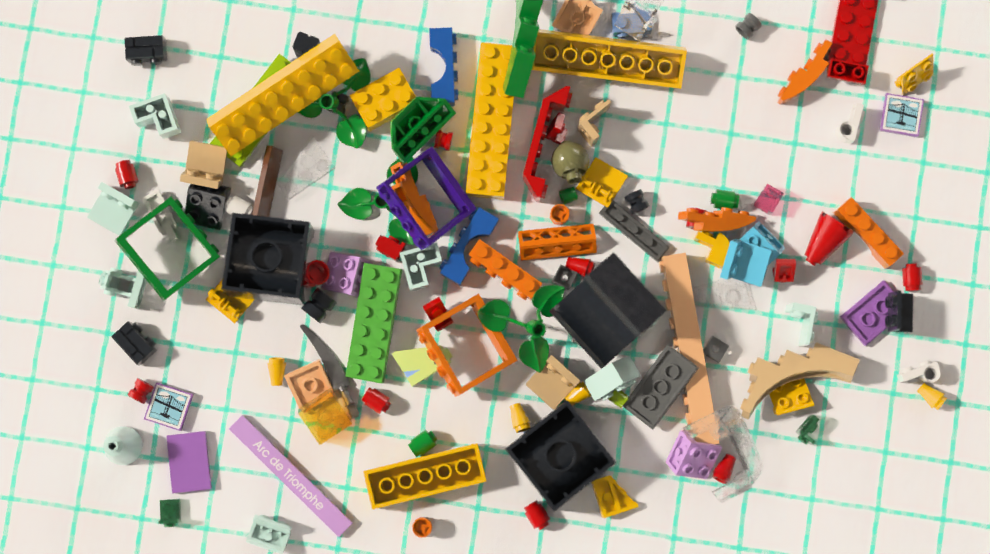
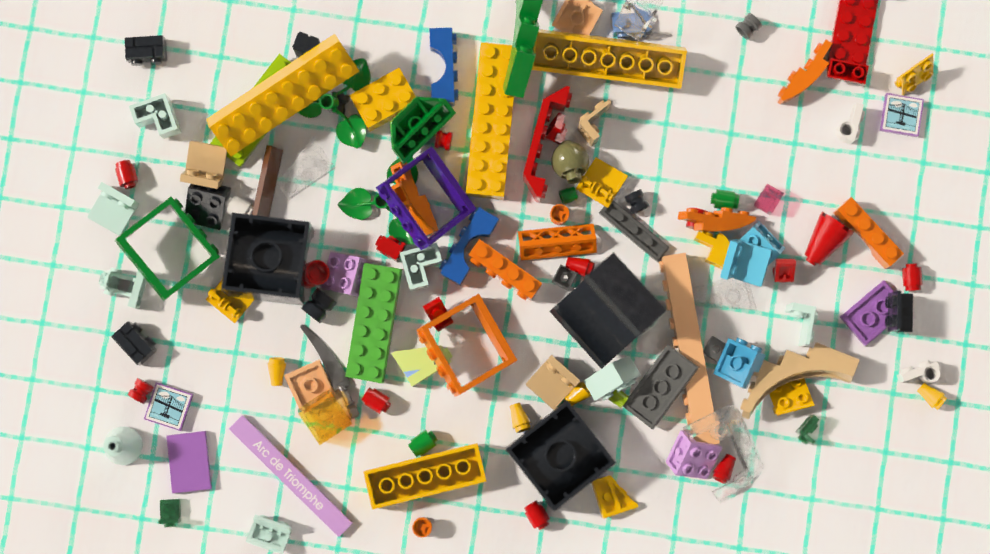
(164, 220): white hinge -> none
(534, 352): green plant -> none
(739, 362): none -> dark azure plate

